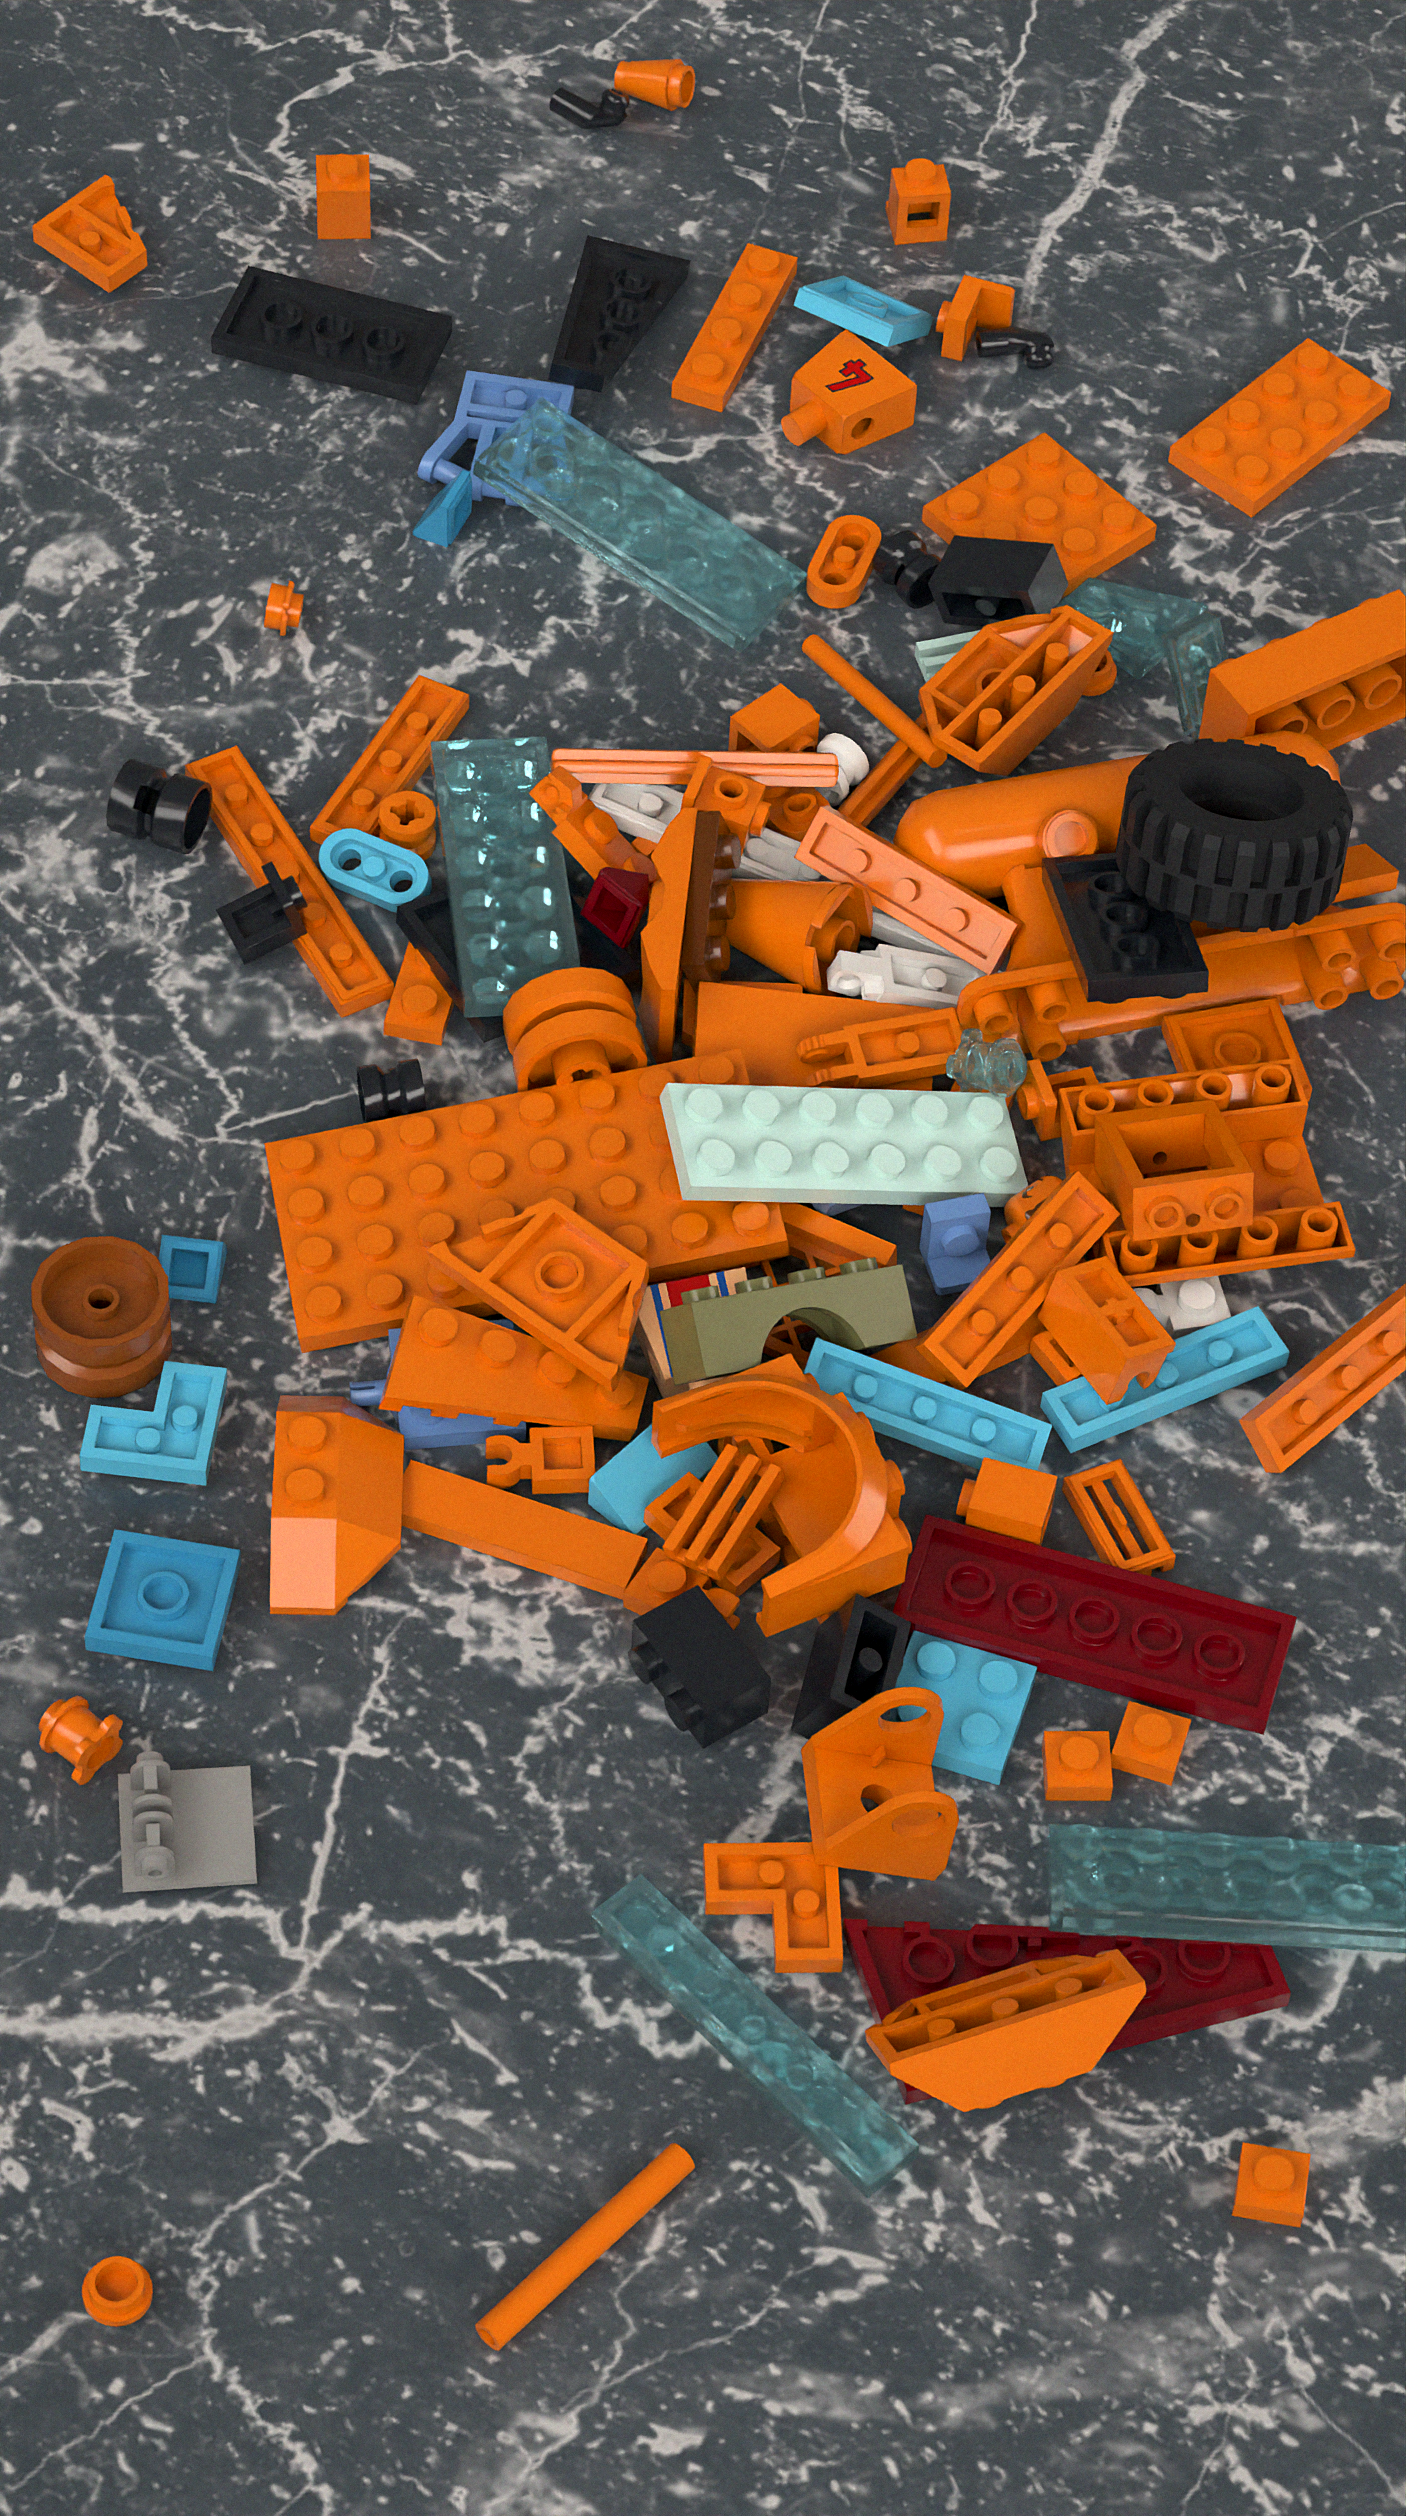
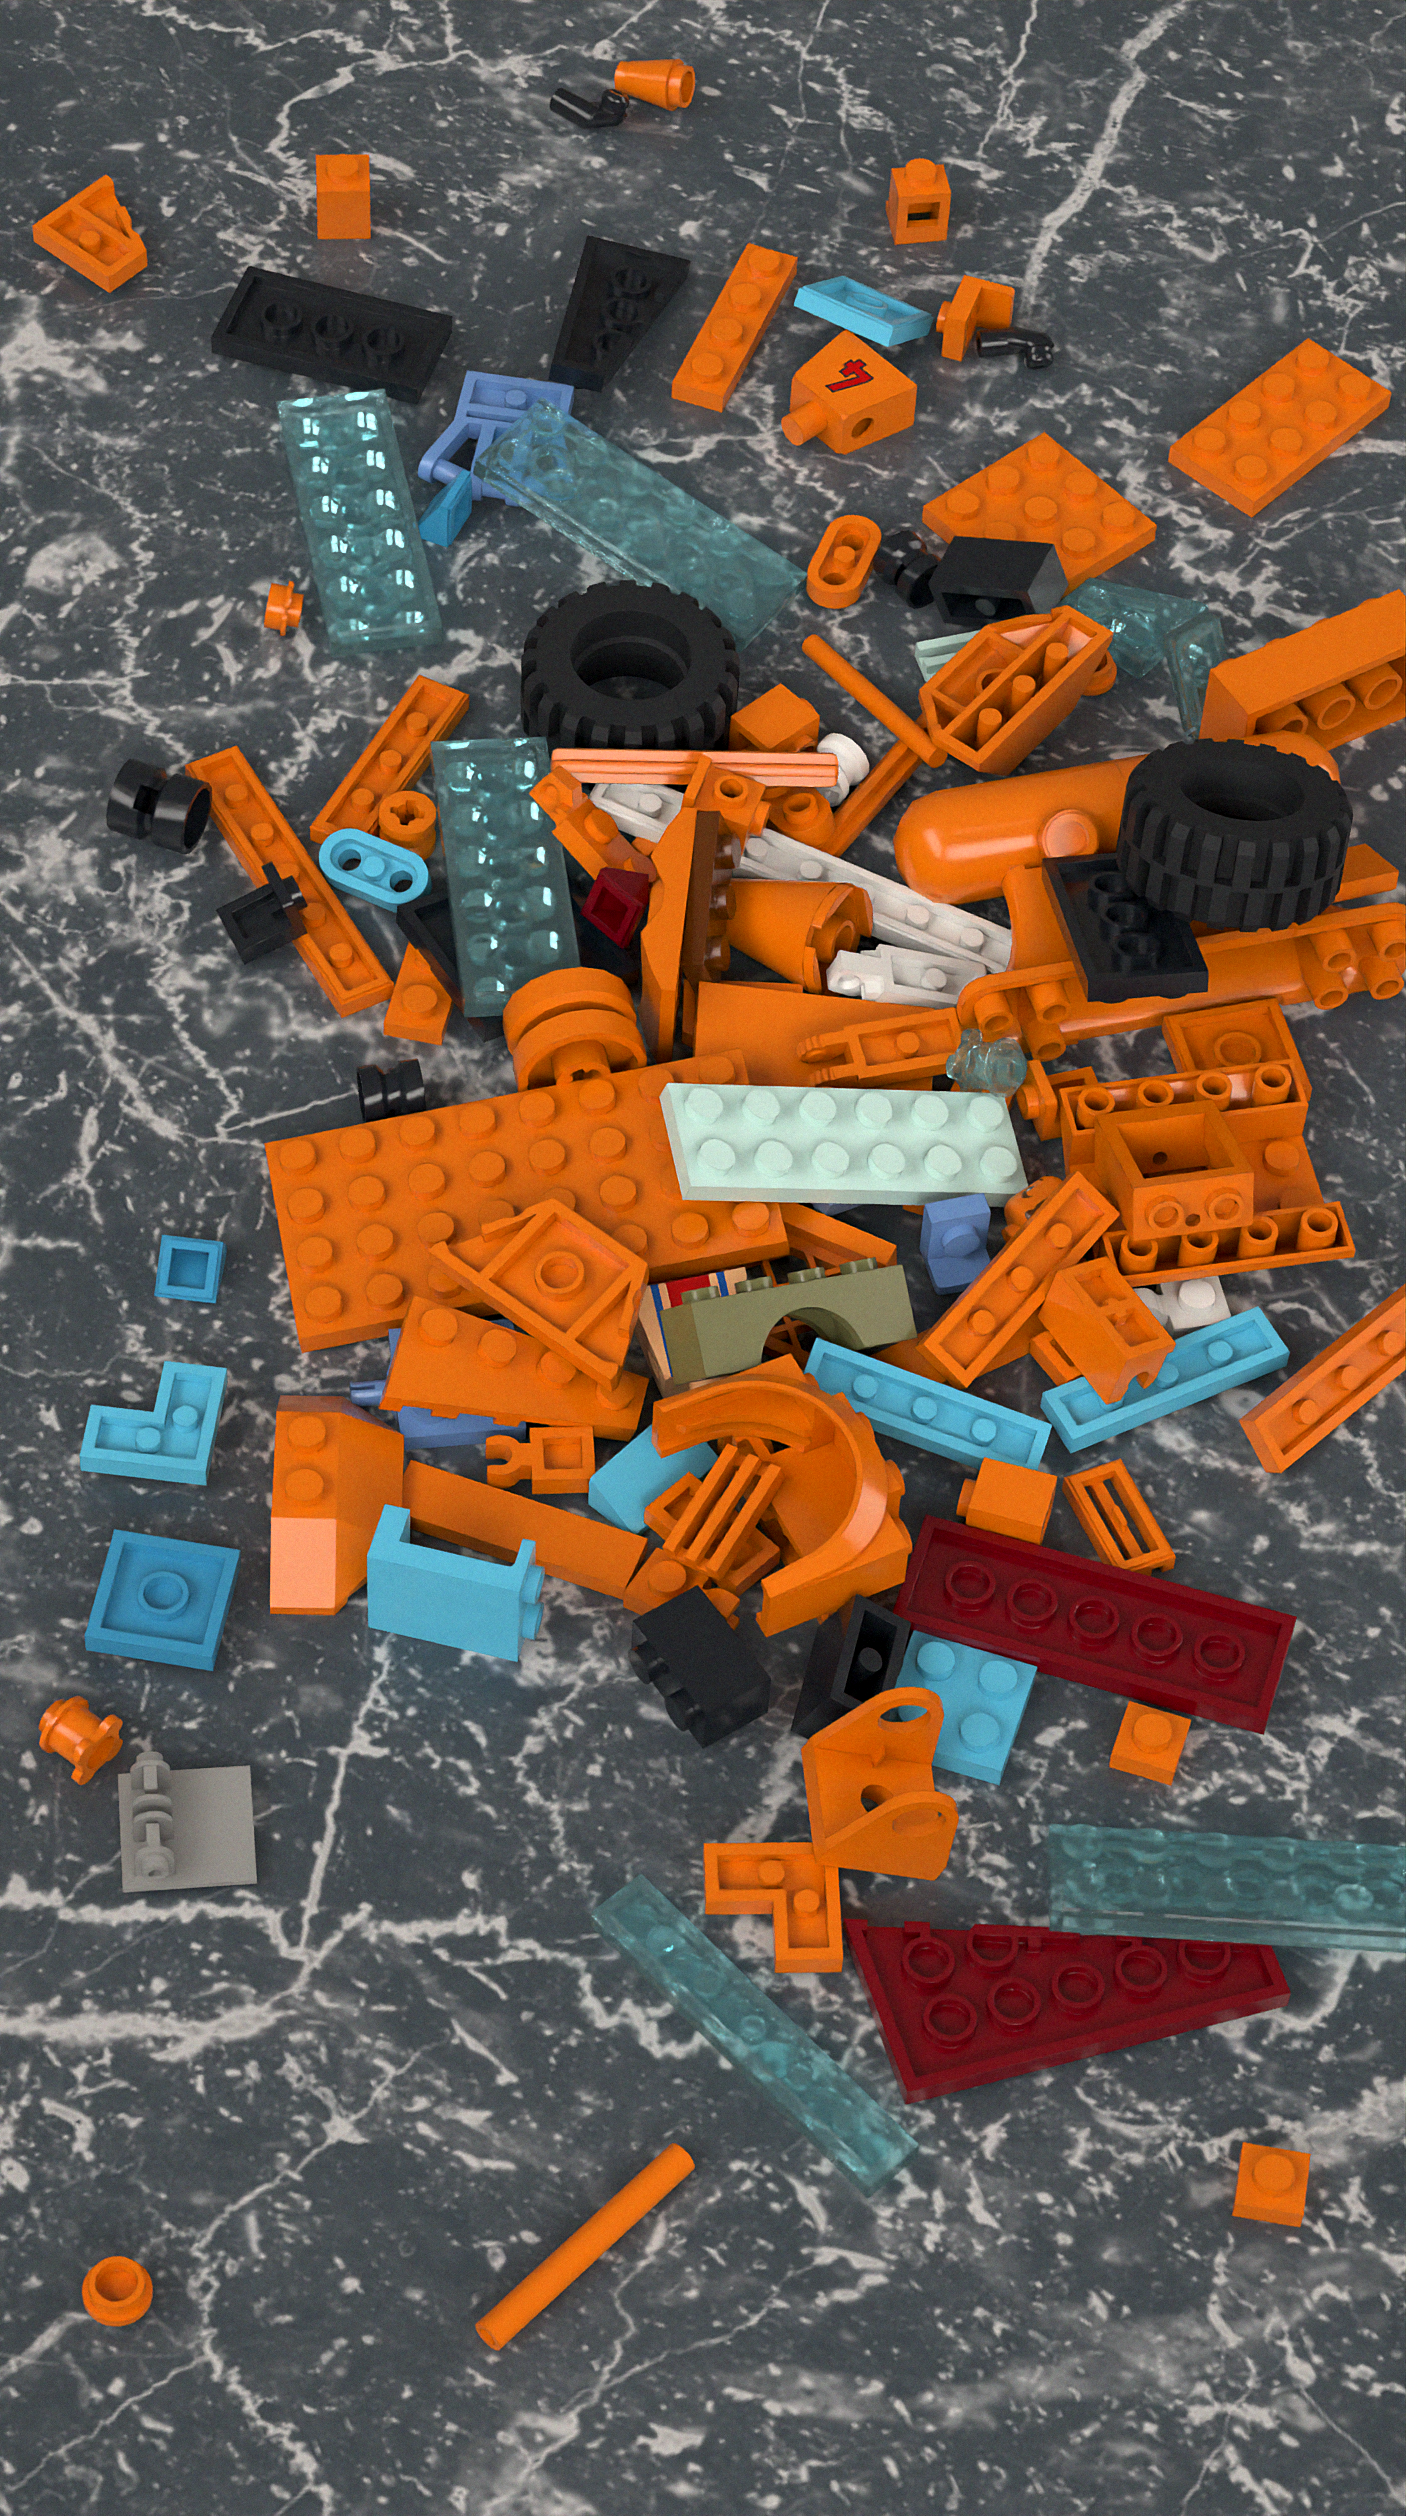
(101, 1316): dark orange wheel -> none
(358, 523): none -> clear light blue plate
(451, 1595): none -> medium azure panel
(635, 635): none -> black tyre
(909, 890): orange plate -> none
(1009, 2029): orange wedge -> none
(1077, 1766): orange plate -> none

